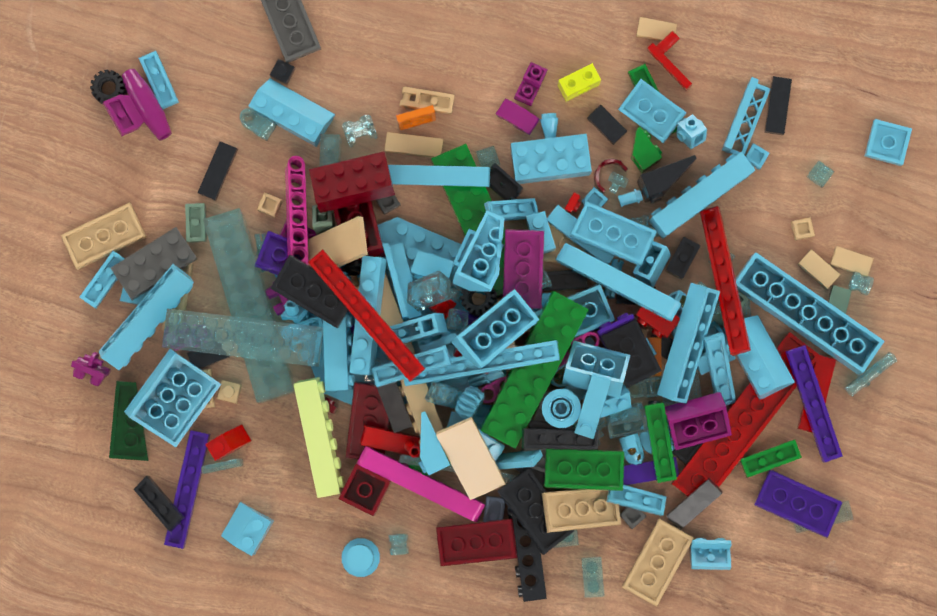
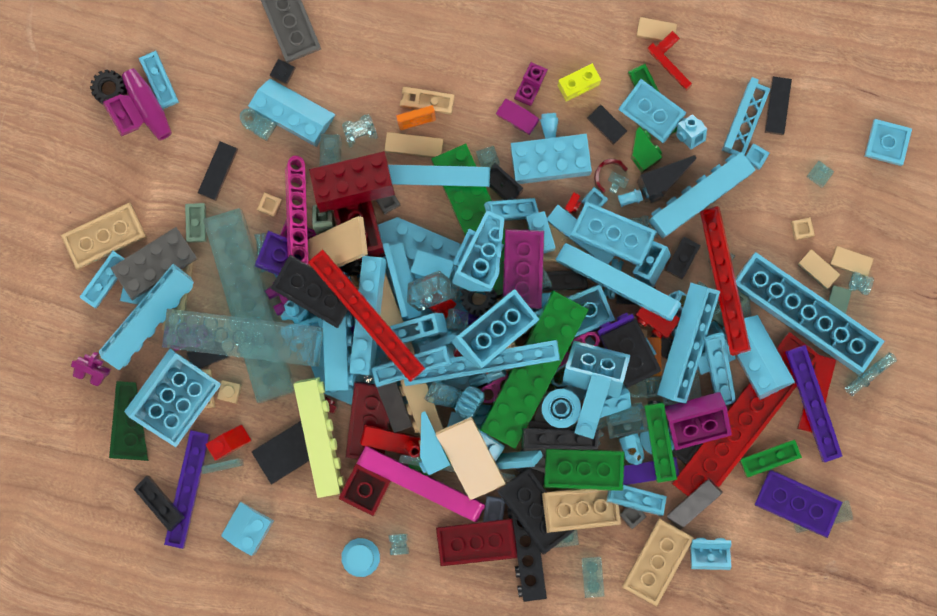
(283, 453): none -> black tile

